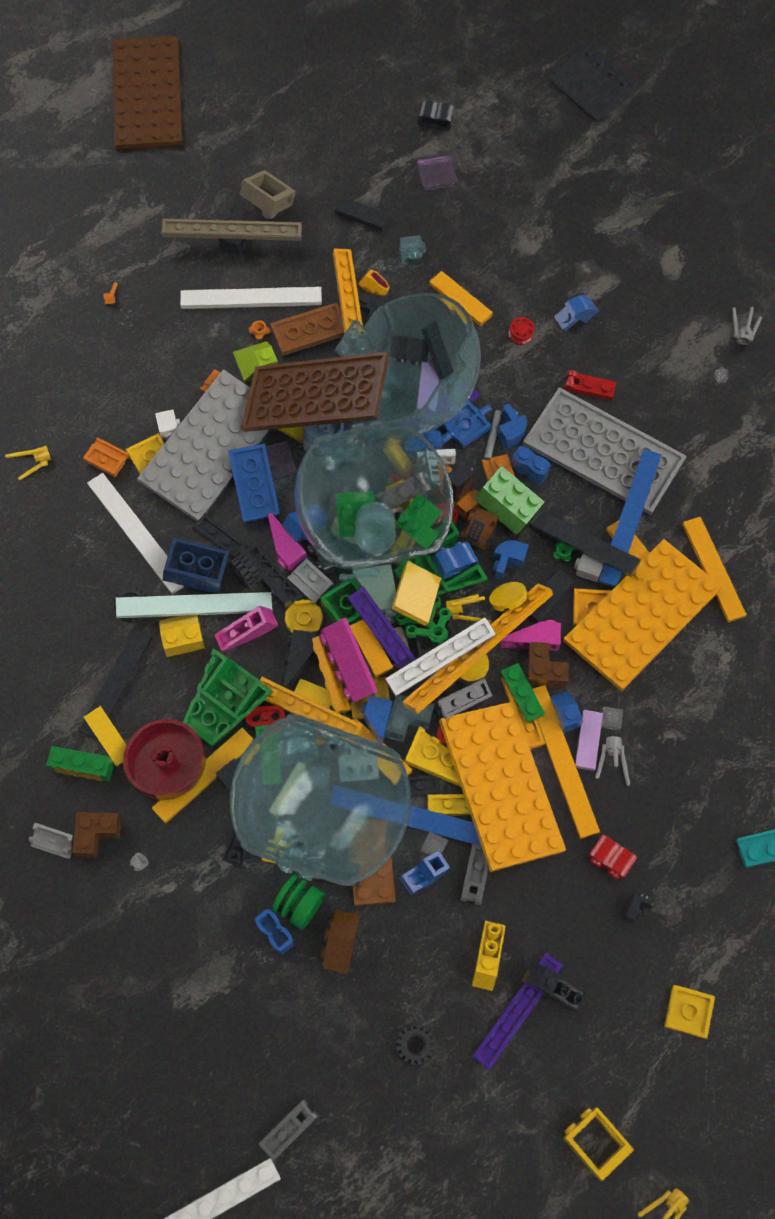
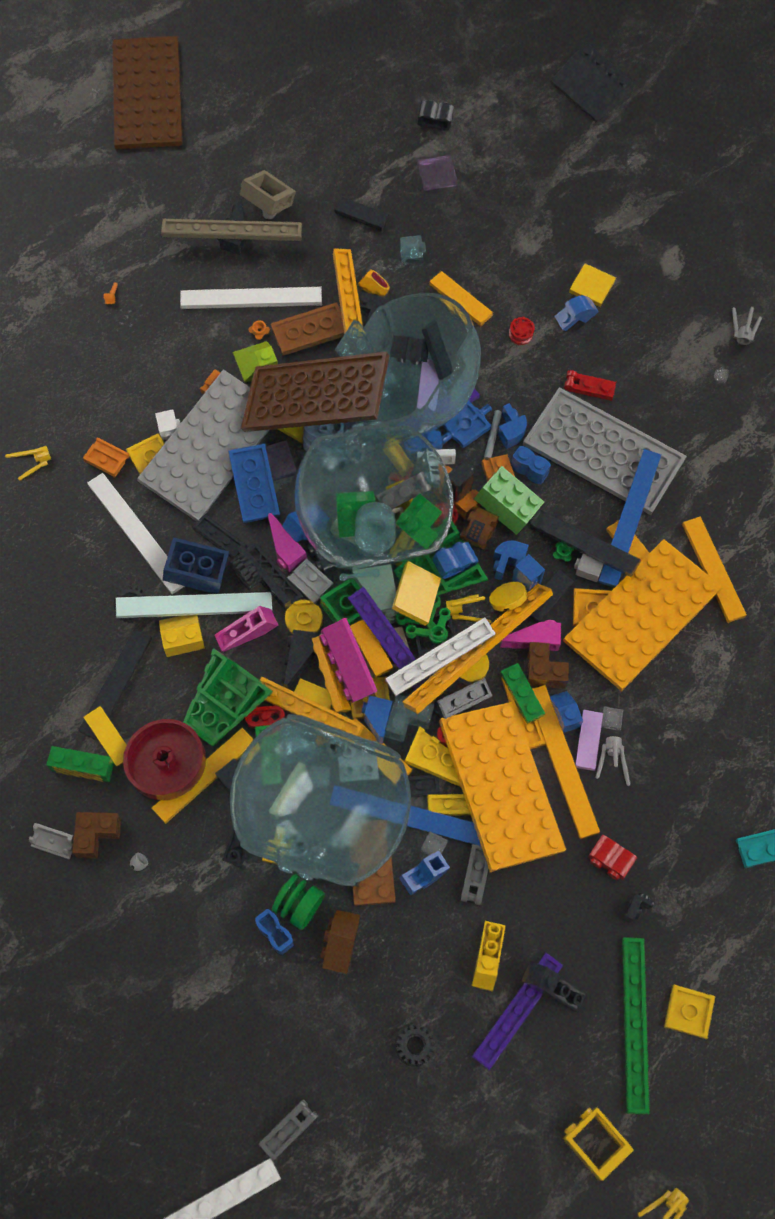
(528, 572): none -> blue brick
(592, 284): none -> yellow tile
(635, 1026): none -> green tile

